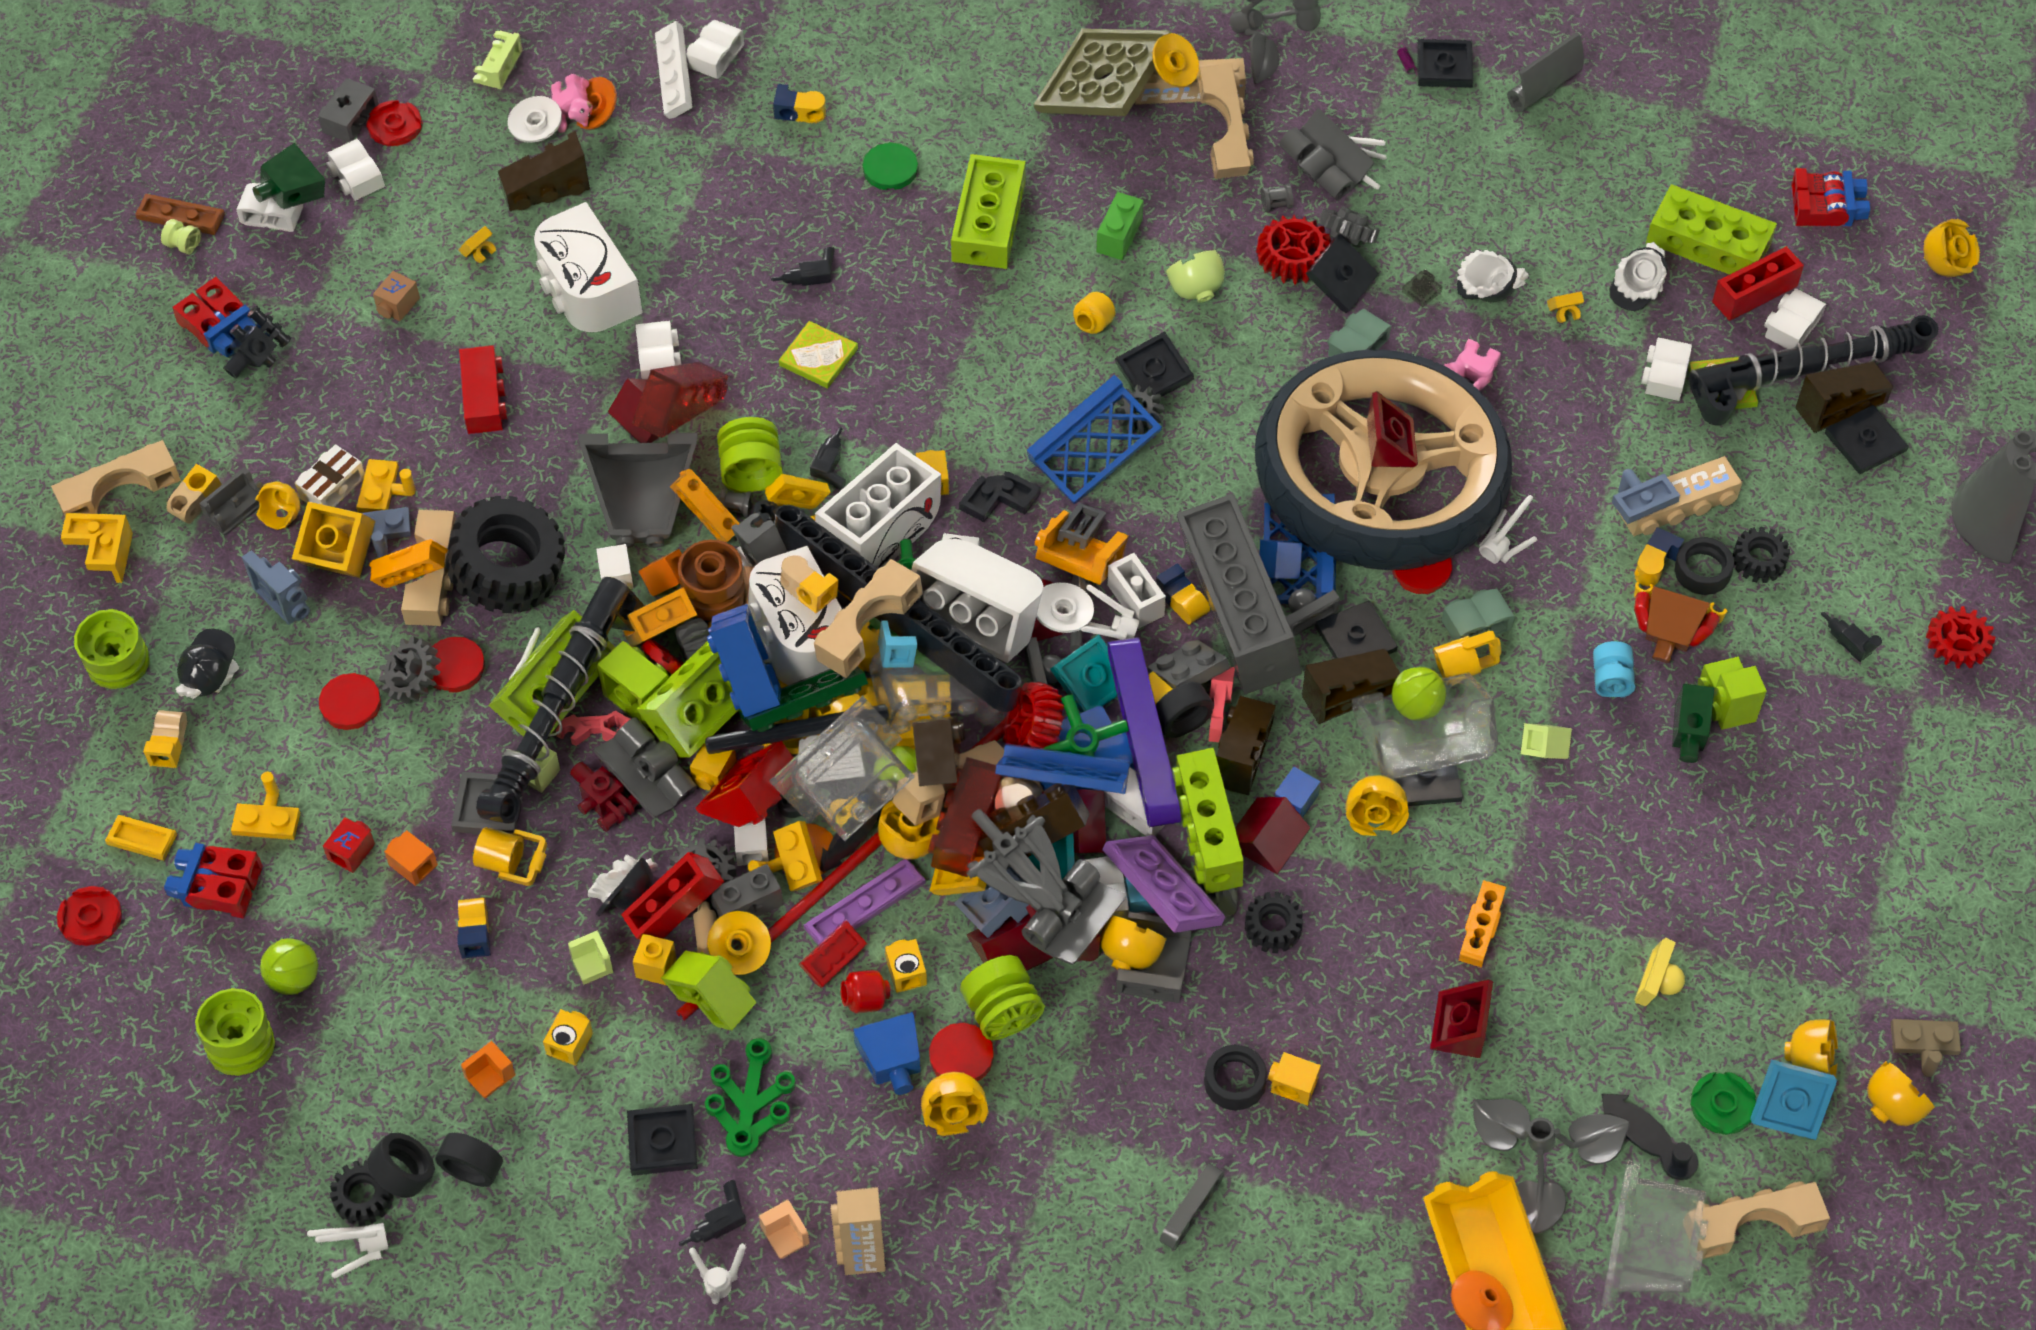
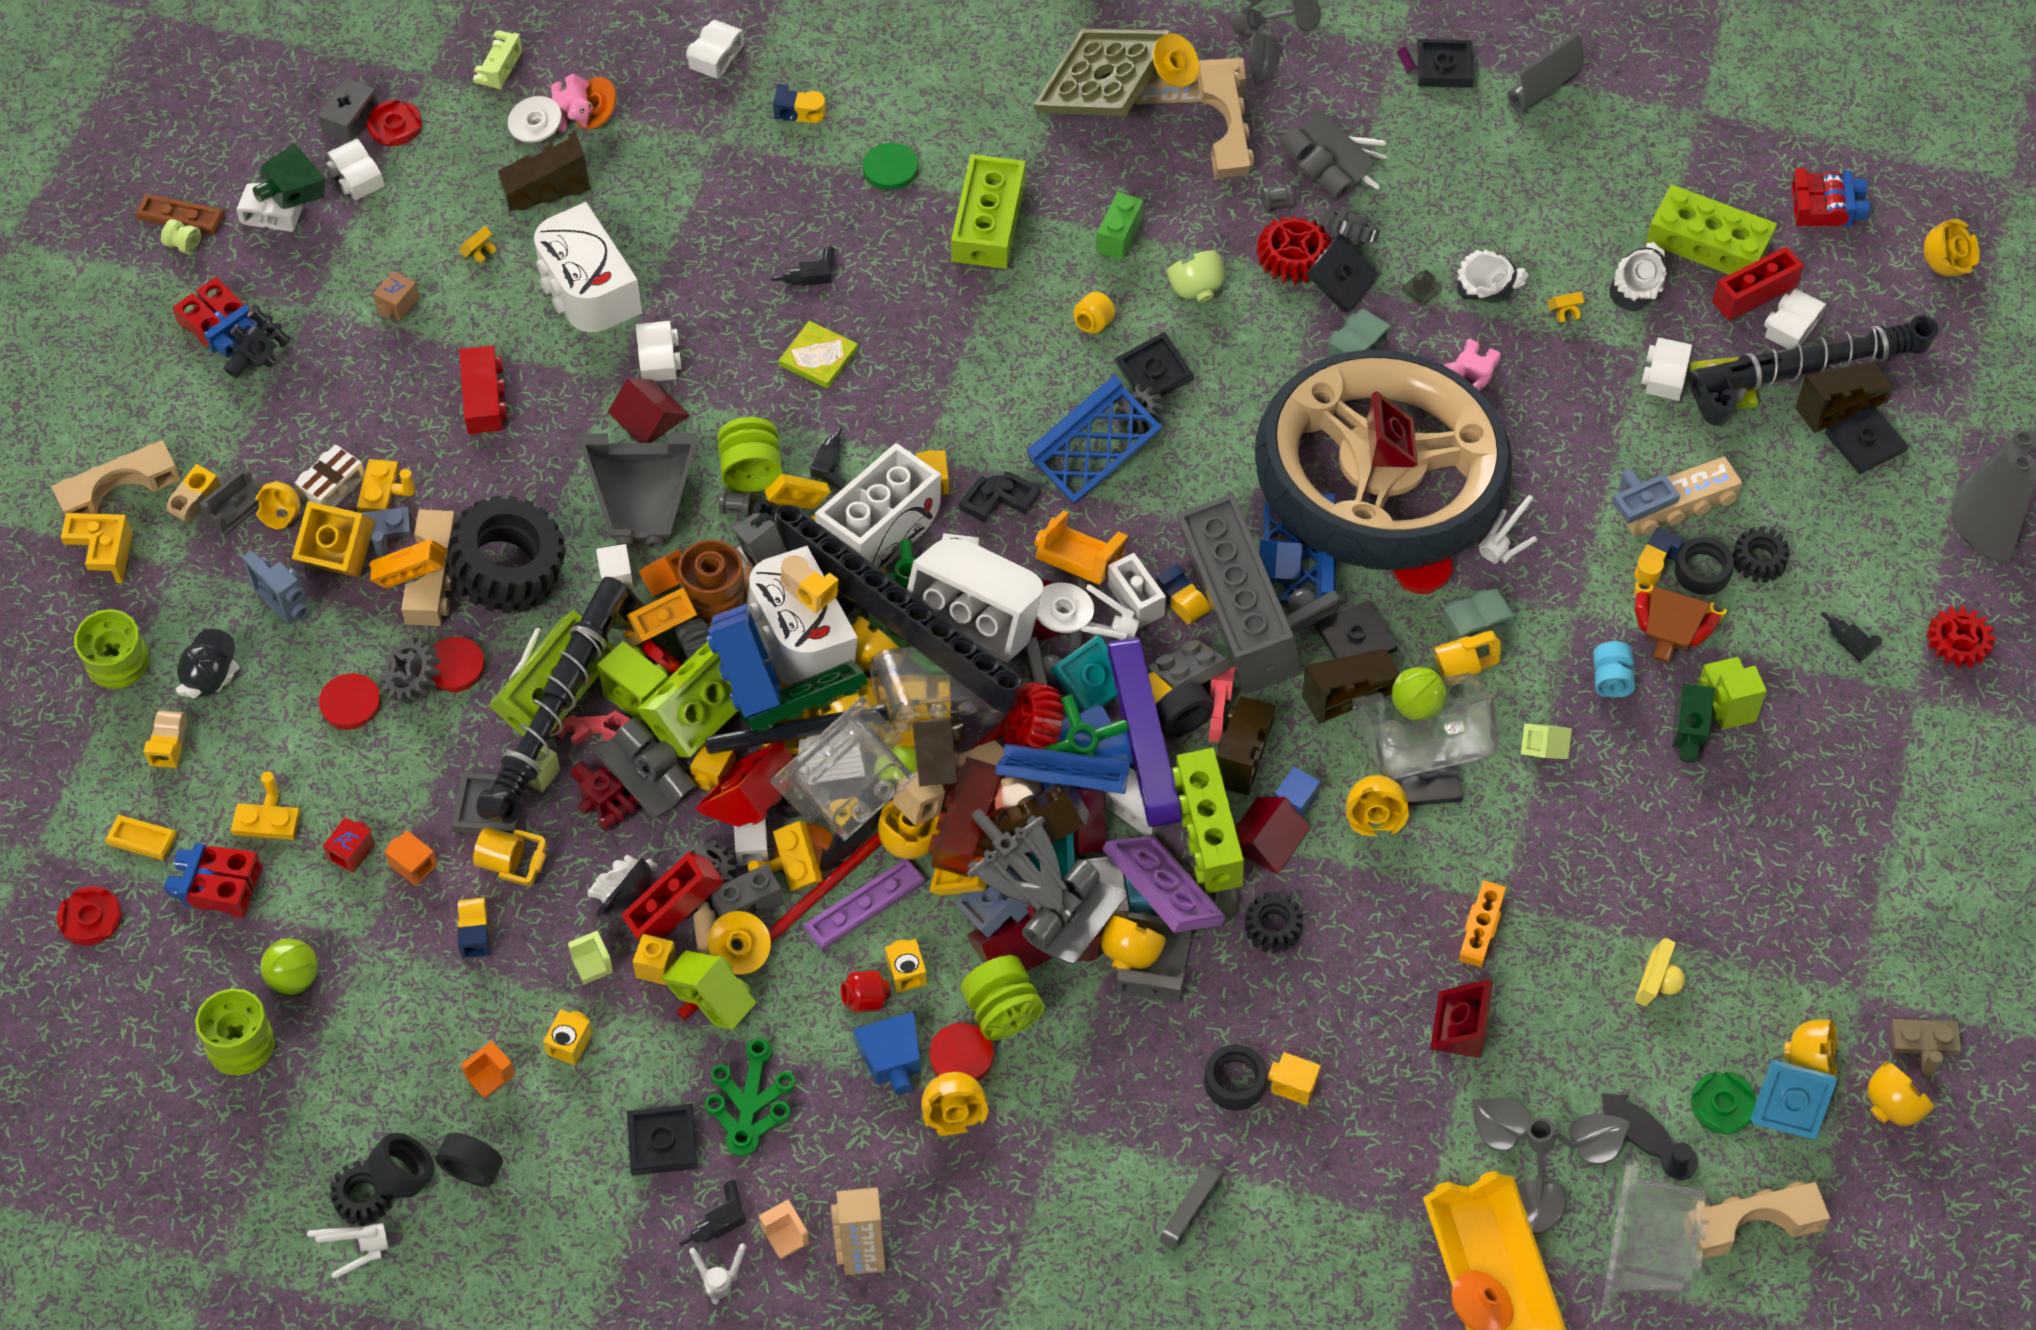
(673, 70): white plate -> none
(677, 396): clear red wedge -> none
(704, 505): light orange piece -> none
(833, 954): red plate -> none
(889, 591): tan arch -> none
(896, 650): medium azure panel -> none
(1084, 540): dark grey tile -> none

